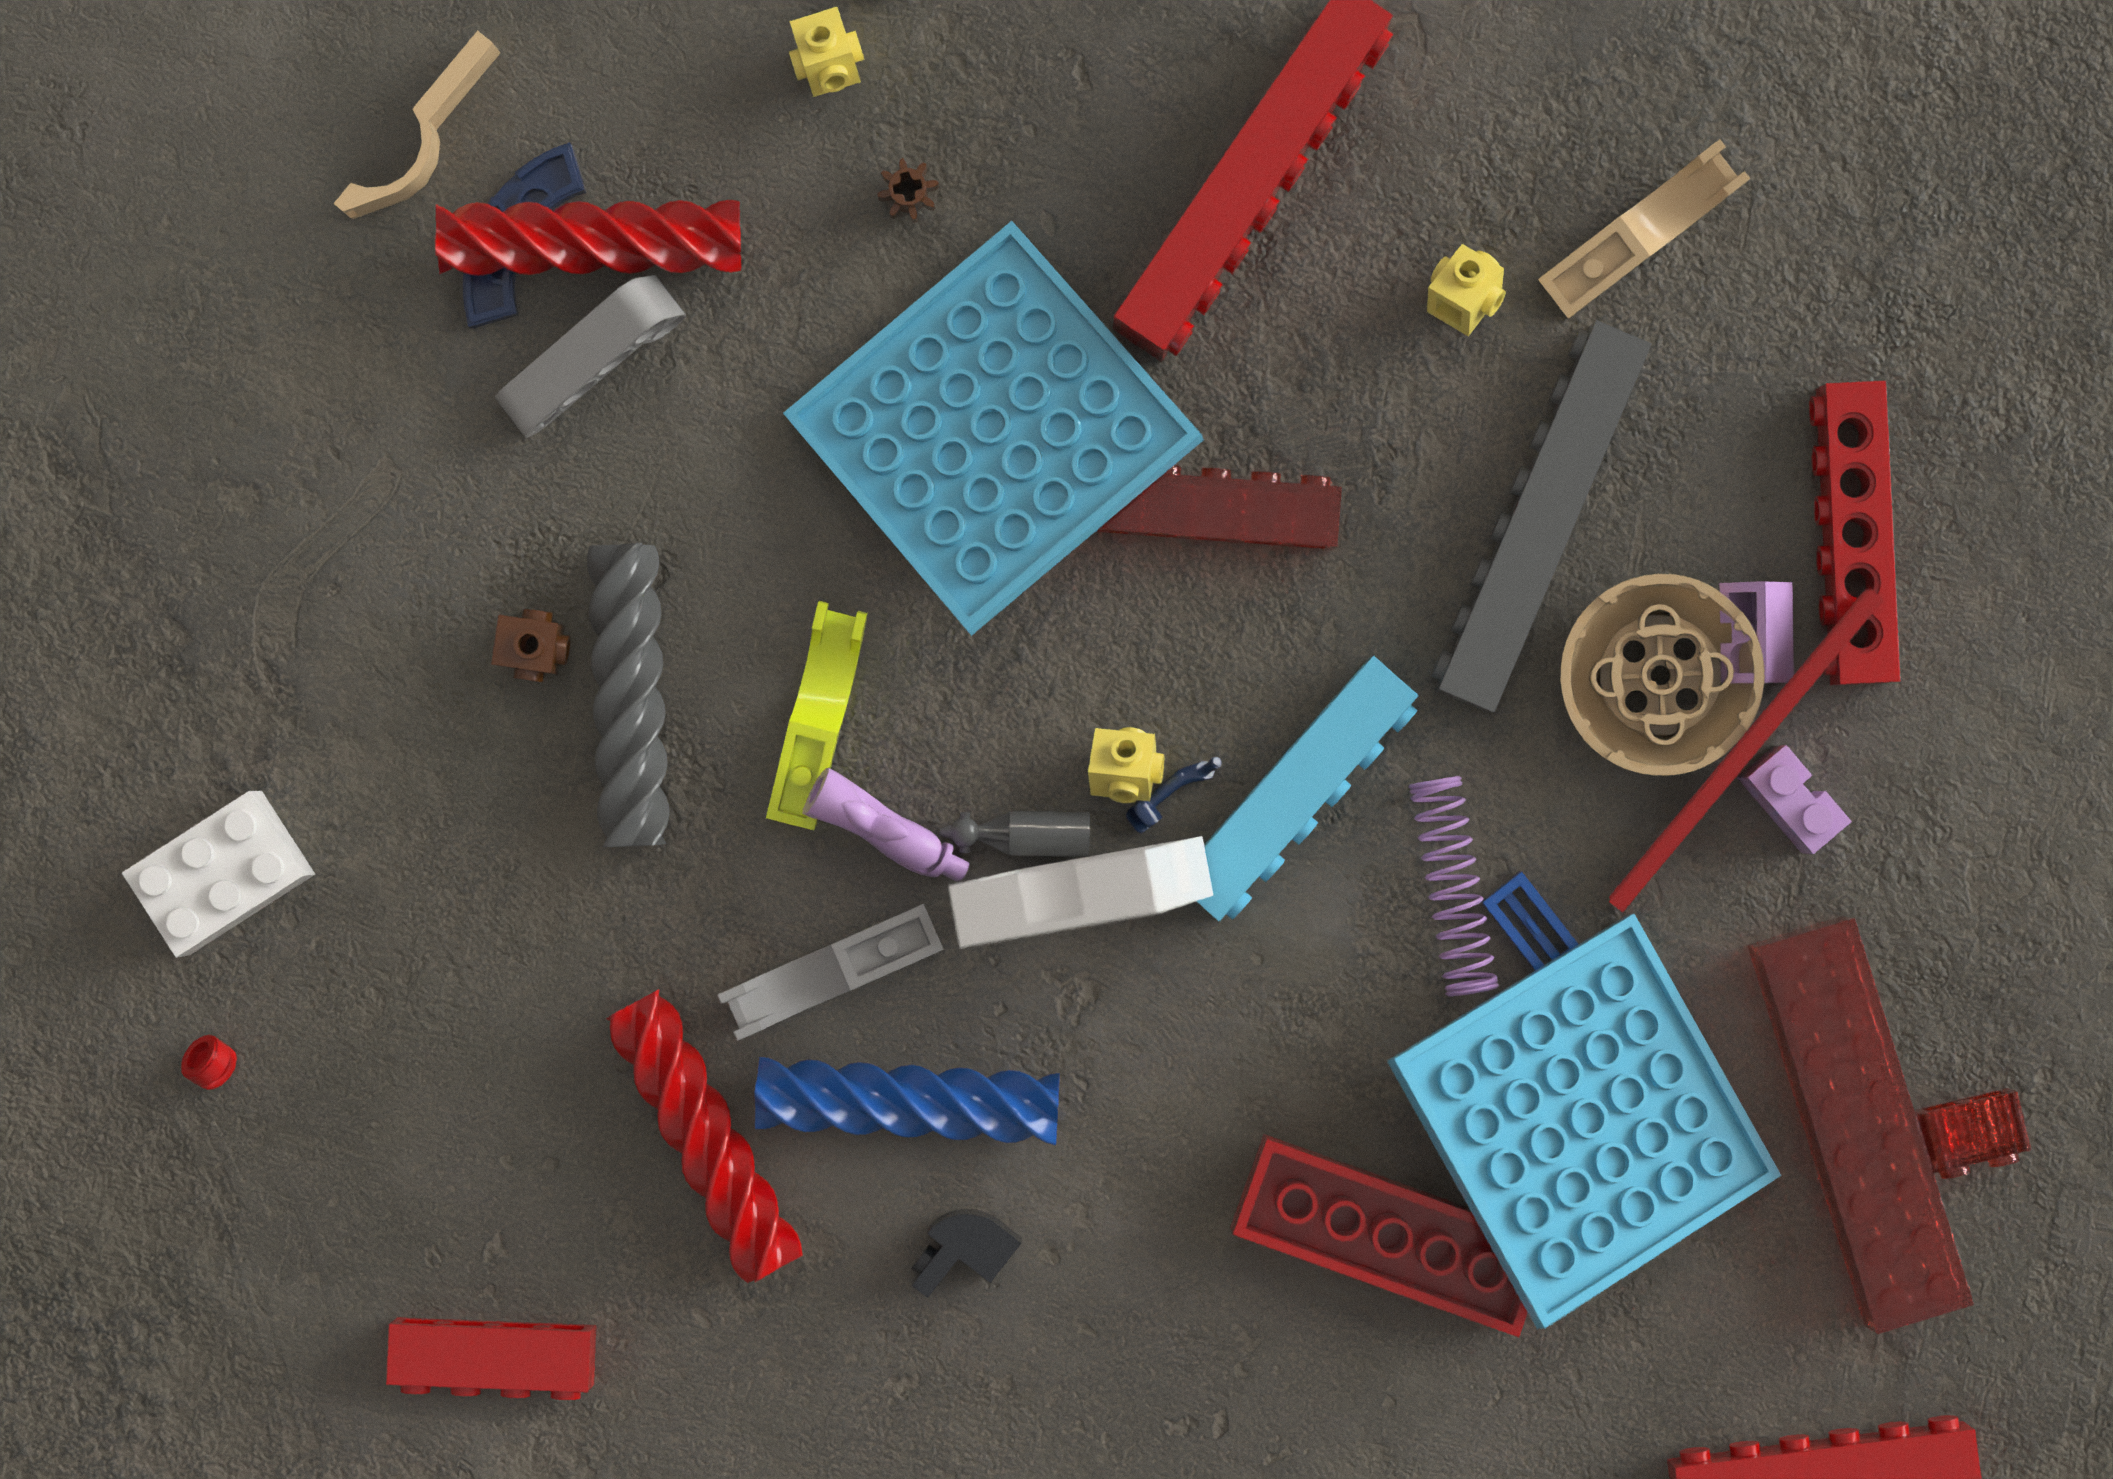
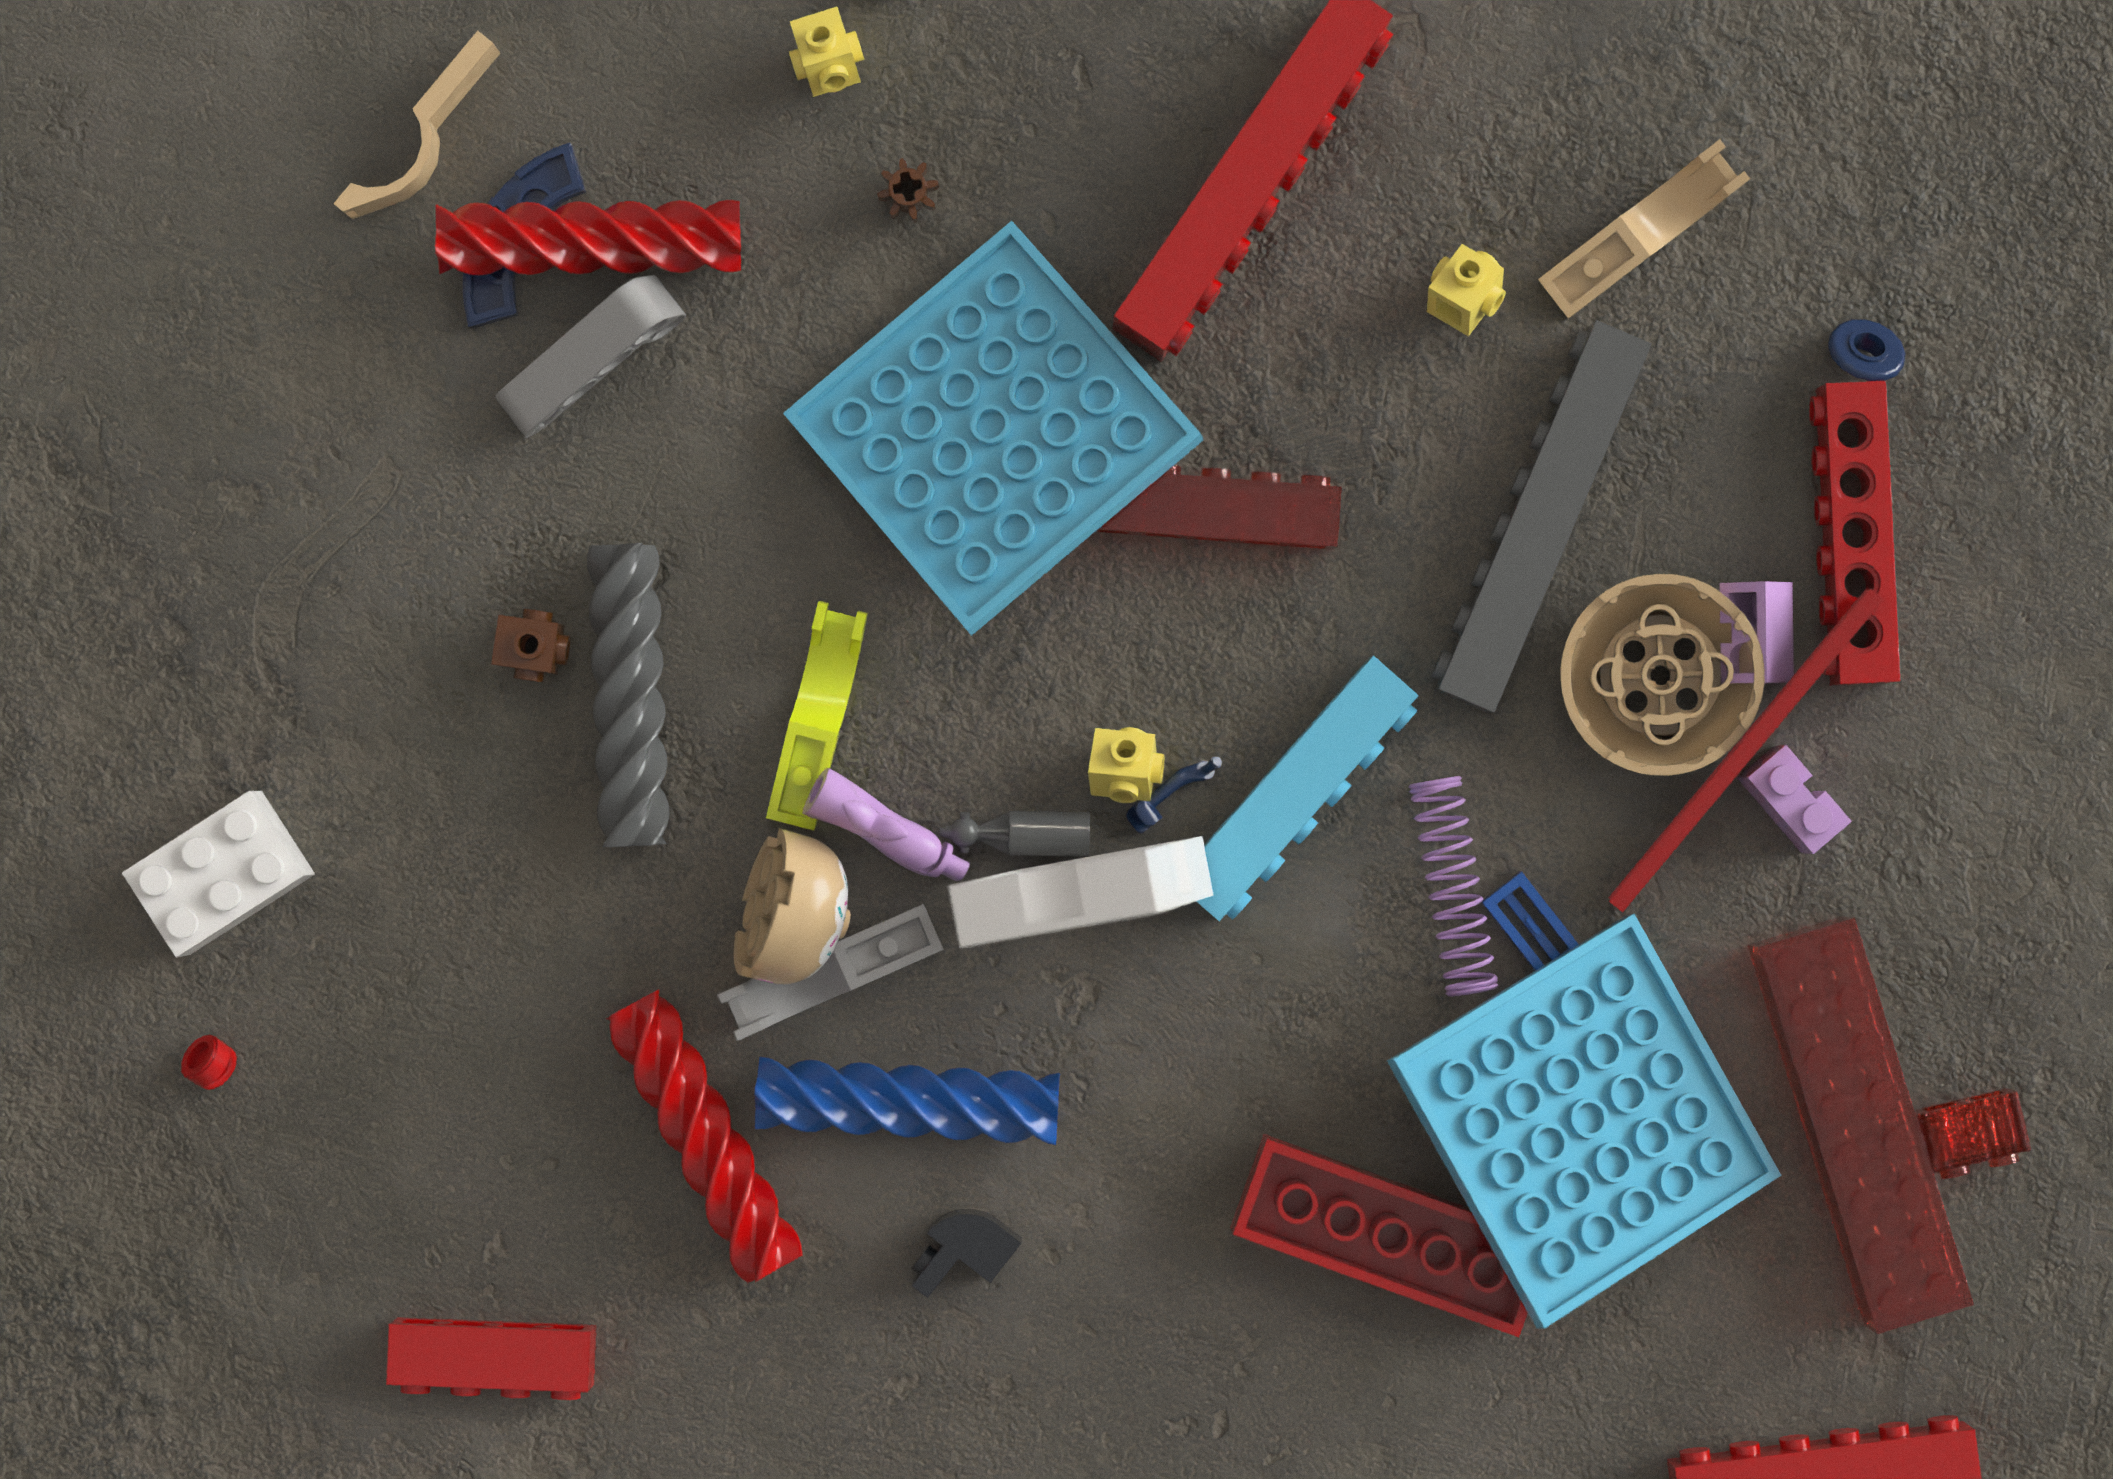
(791, 910): none -> tan cylinder
(1871, 337): none -> dark blue piece

